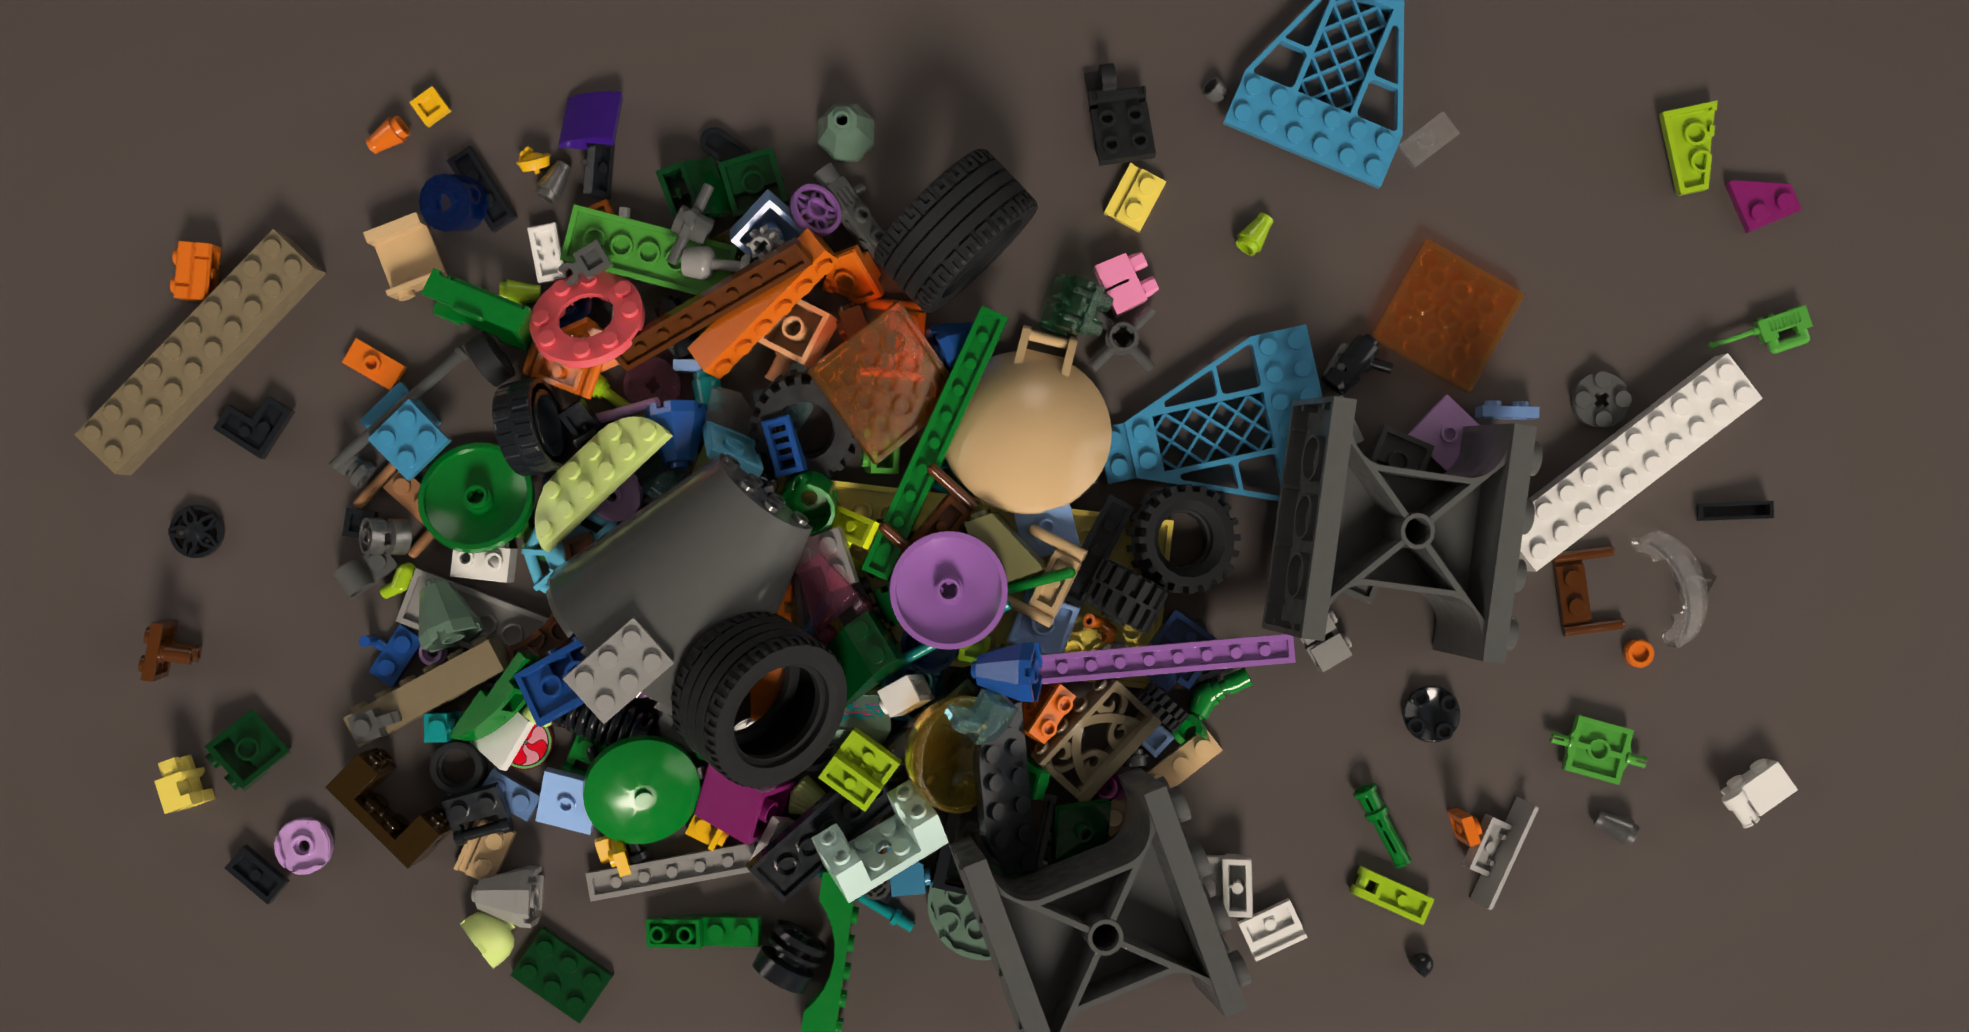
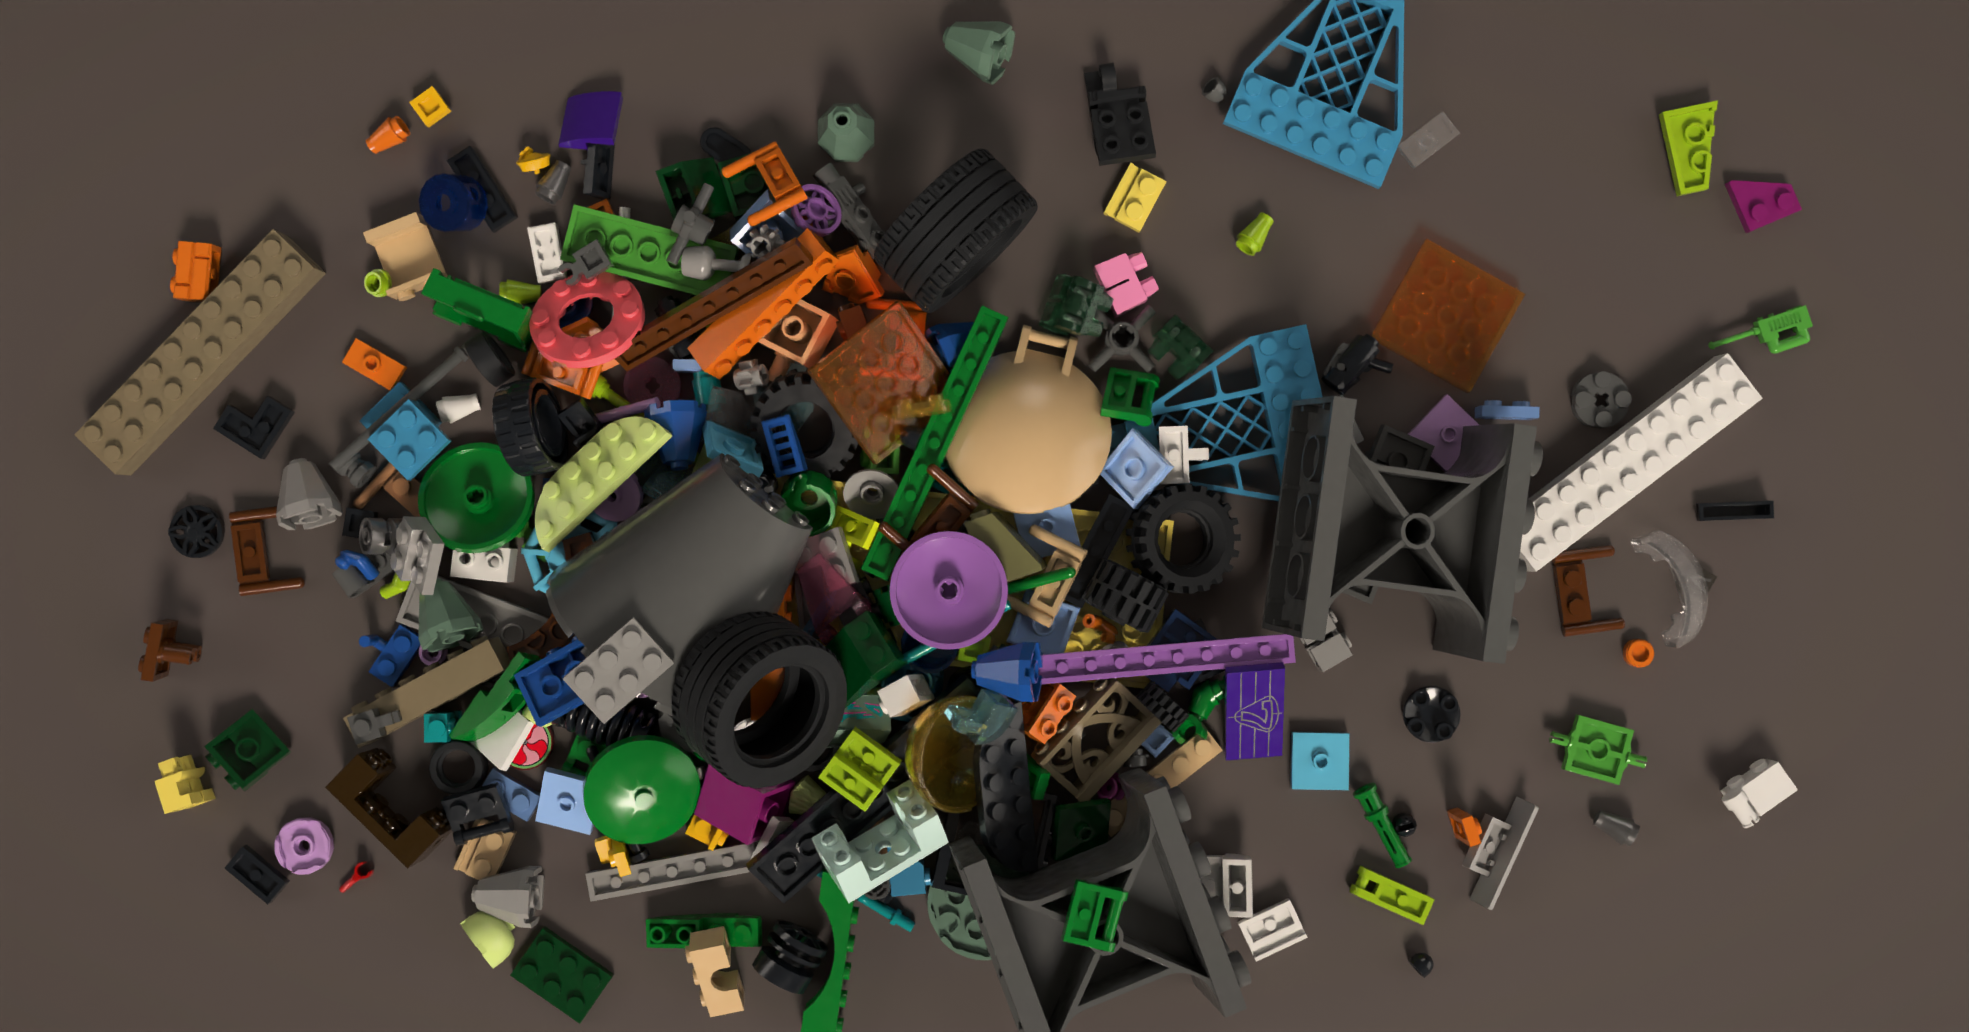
(252, 555): none -> reddish brown plate
(305, 497): none -> light grey cone
(355, 877): none -> red hand
(358, 560): none -> blue arm
(378, 282): none -> lime plate
(417, 553): none -> light grey plate
(456, 407): none -> white cone
(719, 990): none -> tan arch
(751, 377): none -> light grey gear
(777, 176): none -> orange plate
(867, 502): none -> light grey dish
(913, 438): none -> black hinge
(932, 406): none -> clear yellow plate
(981, 47): none -> sand green cone
(1085, 914): none -> green plate
(1120, 395): none -> green plate
(1135, 468): none -> light blue plate
(1174, 447): none -> white plate
(1182, 344): none -> clear green hips
(1254, 711): none -> dark purple tile
(1319, 760): none -> medium azure plate
(1403, 819): none -> black hinge

